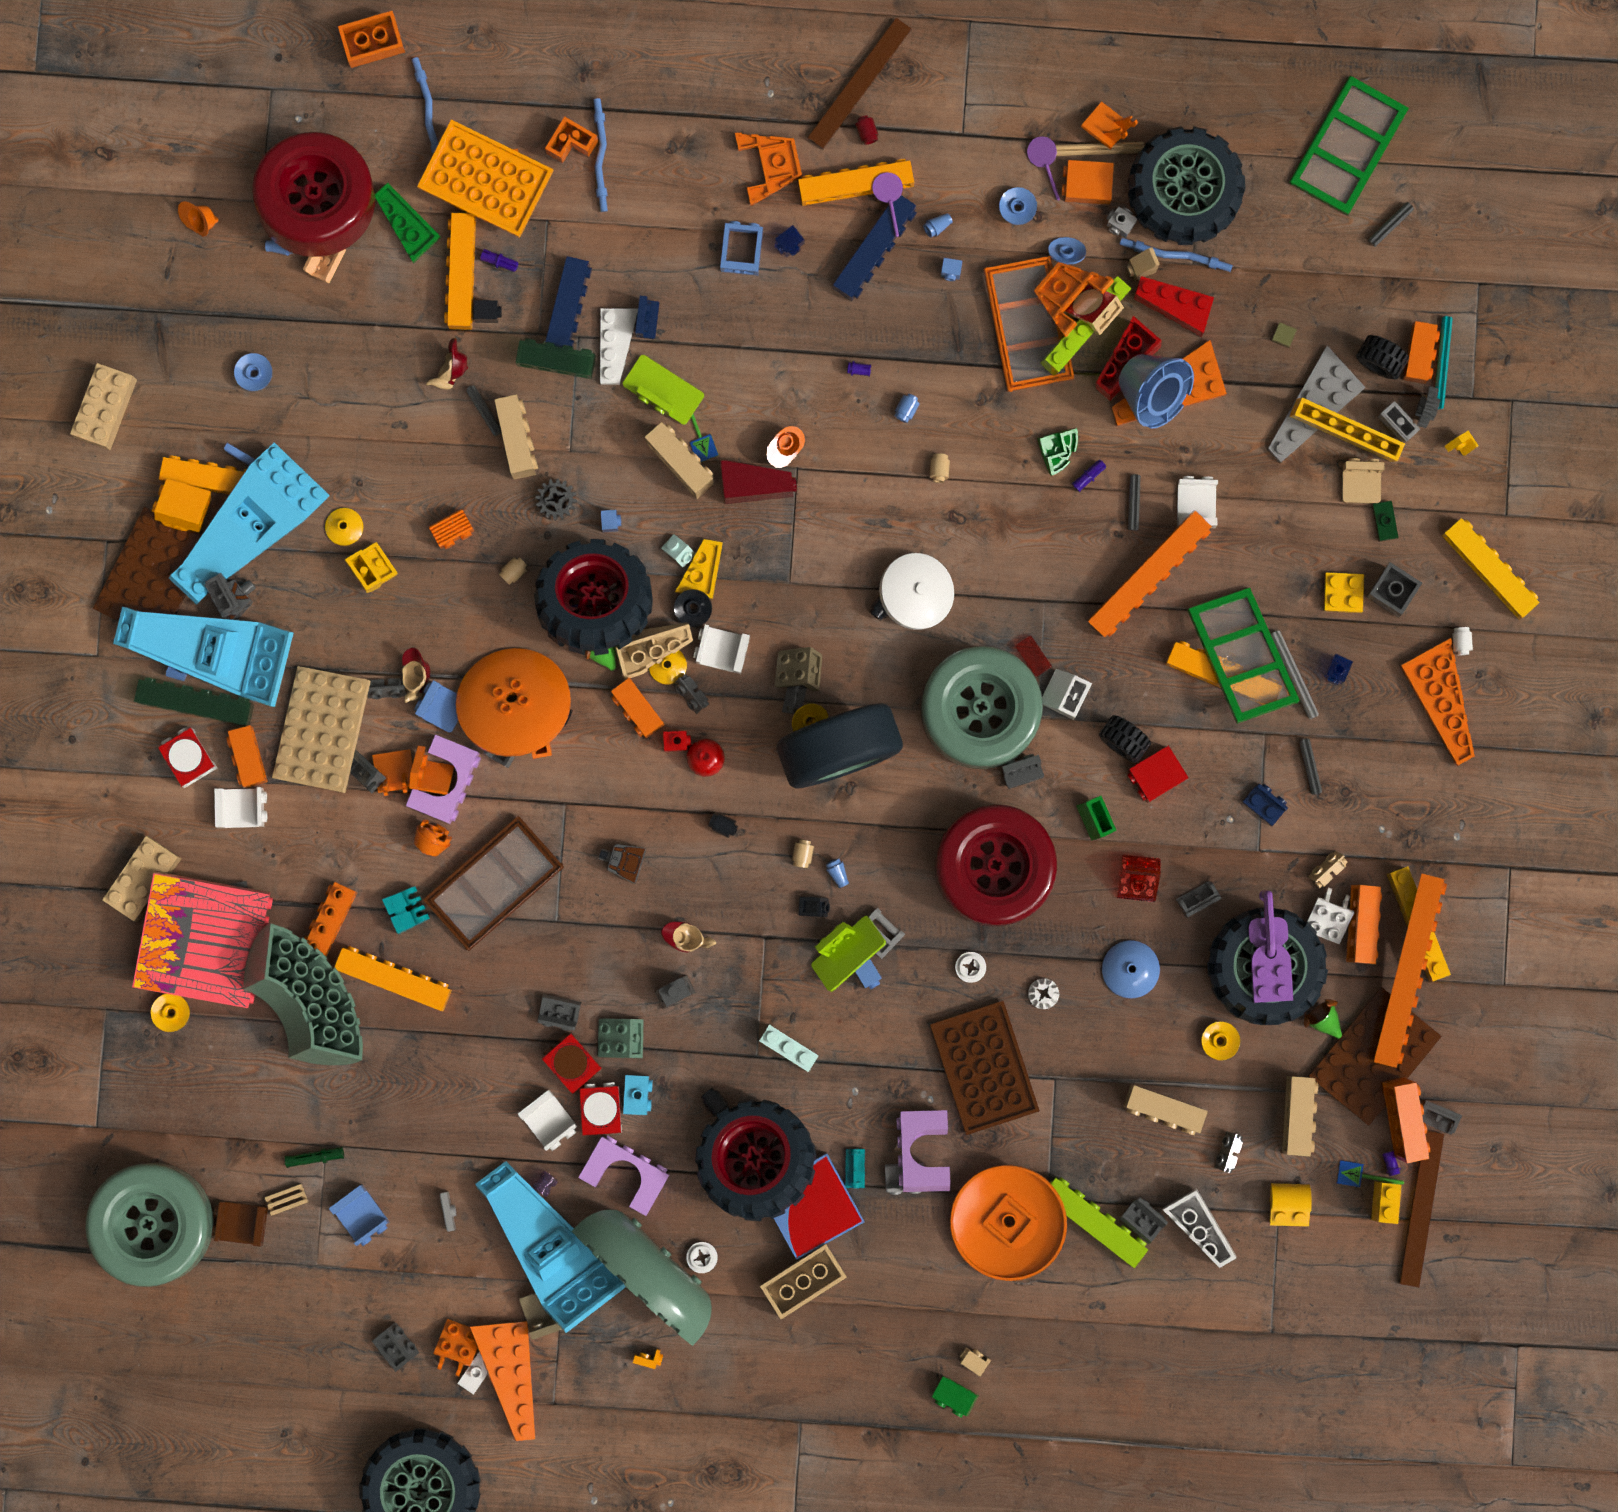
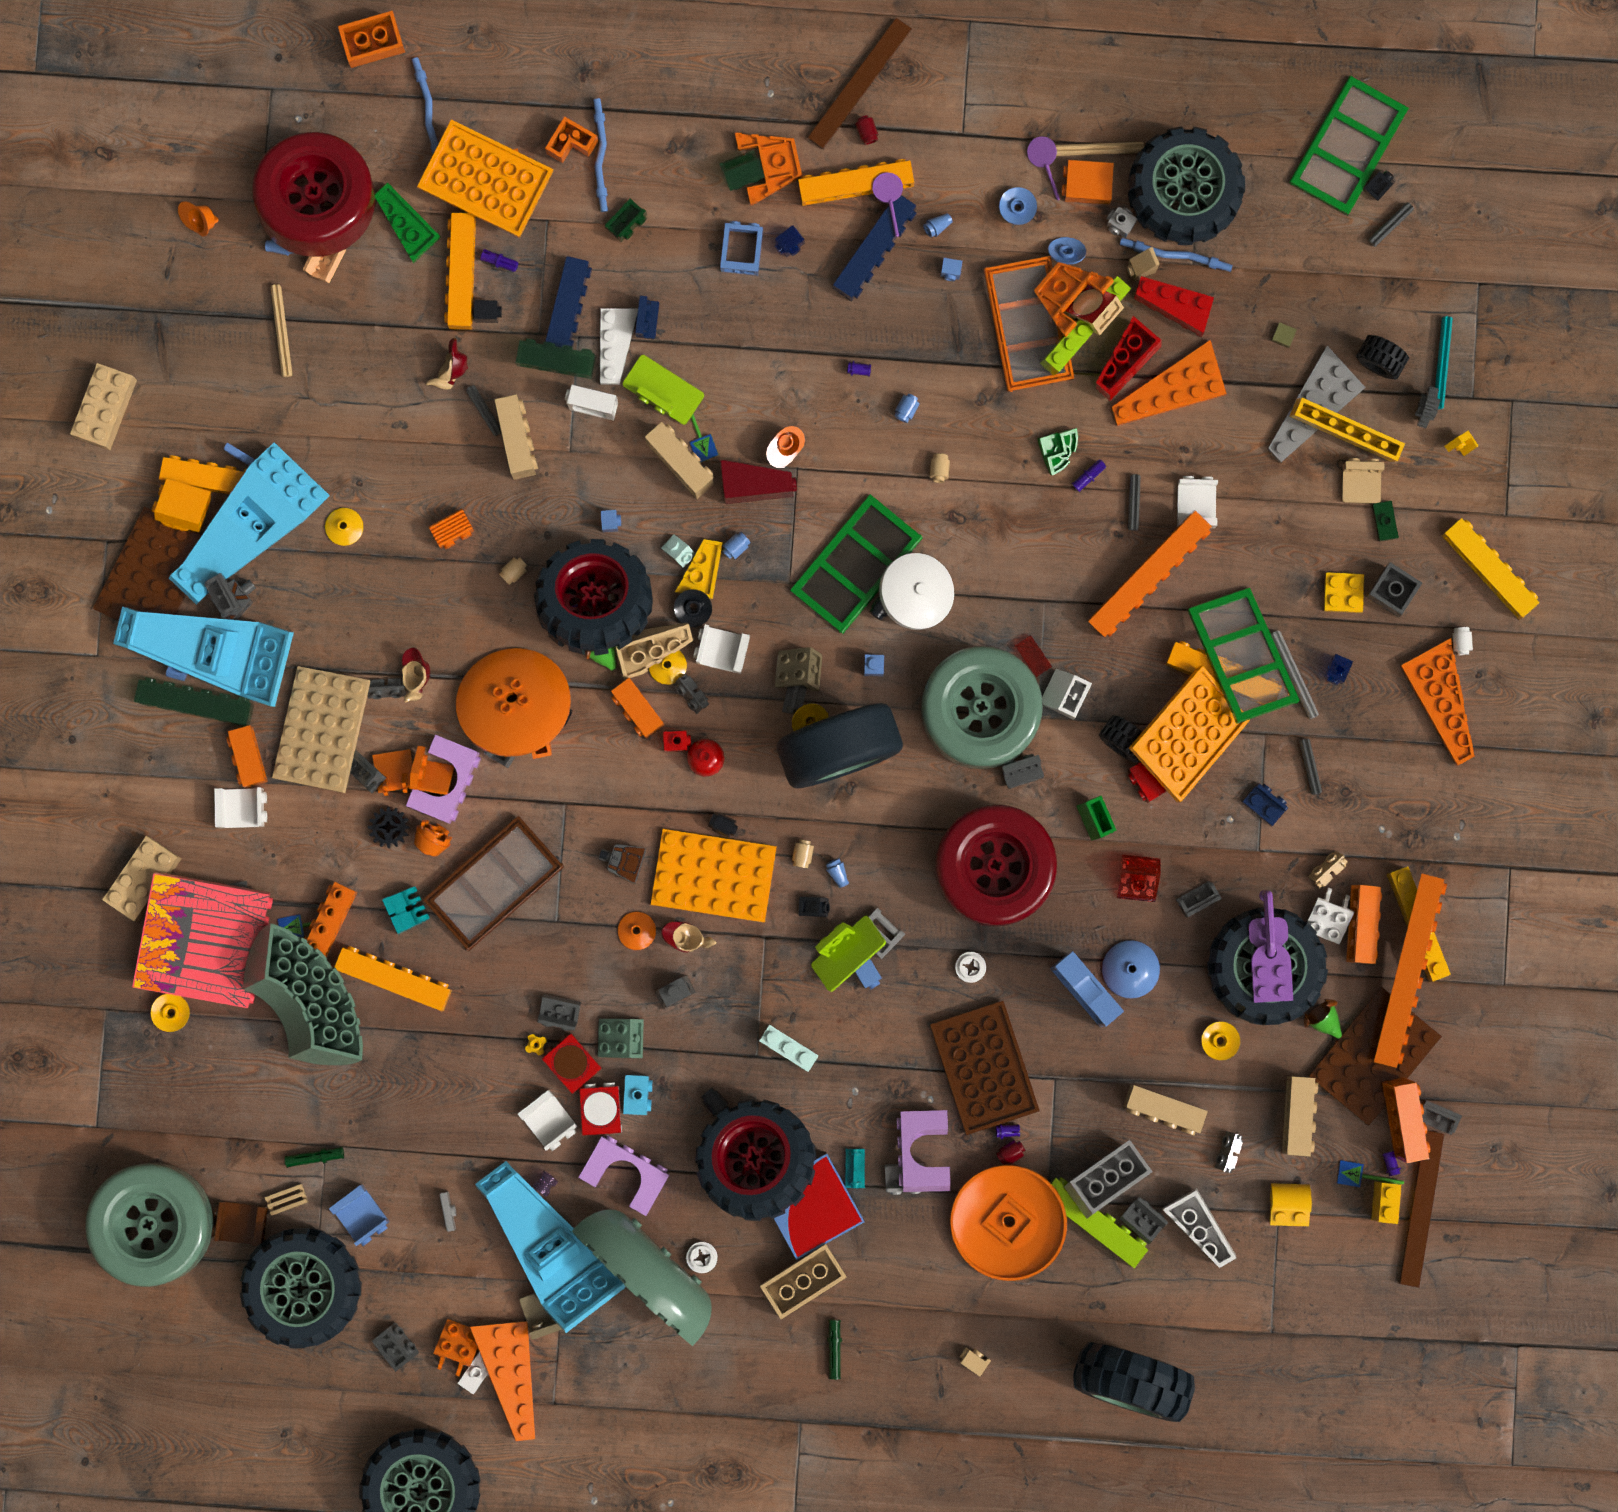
(186, 757): panel -> none
(248, 364): medium blue dish -> none
(281, 330): none -> tan axle
(293, 924): none -> piece
(332, 1264): none -> black wheel
(371, 567): yellow brick -> none
(389, 837): none -> black gear
(438, 706): medium blue bracket -> none
(532, 1040): none -> yellow plate
(548, 502): dark grey gear -> none
(591, 402): none -> white window
(626, 220): none -> dark green bracket
(645, 1359): light orange bracket -> none
(647, 930): none -> orange dish
(713, 875): none -> light orange plate
(736, 545): none -> medium blue brick
(742, 170): none -> clear green brick
(834, 1349): none -> dark green pin
(852, 564): none -> door
(874, 665): none -> medium blue brick
(955, 1396): green brick -> none
(1007, 1131): none -> dark purple pin
(1011, 1152): none -> dark red brick
(1034, 995): white gear -> none
(1086, 989): none -> medium blue tile
(1107, 125): orange plate -> none
(1108, 1179): none -> light grey brick
(1134, 1382): none -> black wheel
(1156, 387): medium blue cone -> none
(1187, 735): none -> light orange plate
(1380, 184): none -> black bracket
(1398, 422): light grey brick -> none
(1421, 352): orange brick -> none

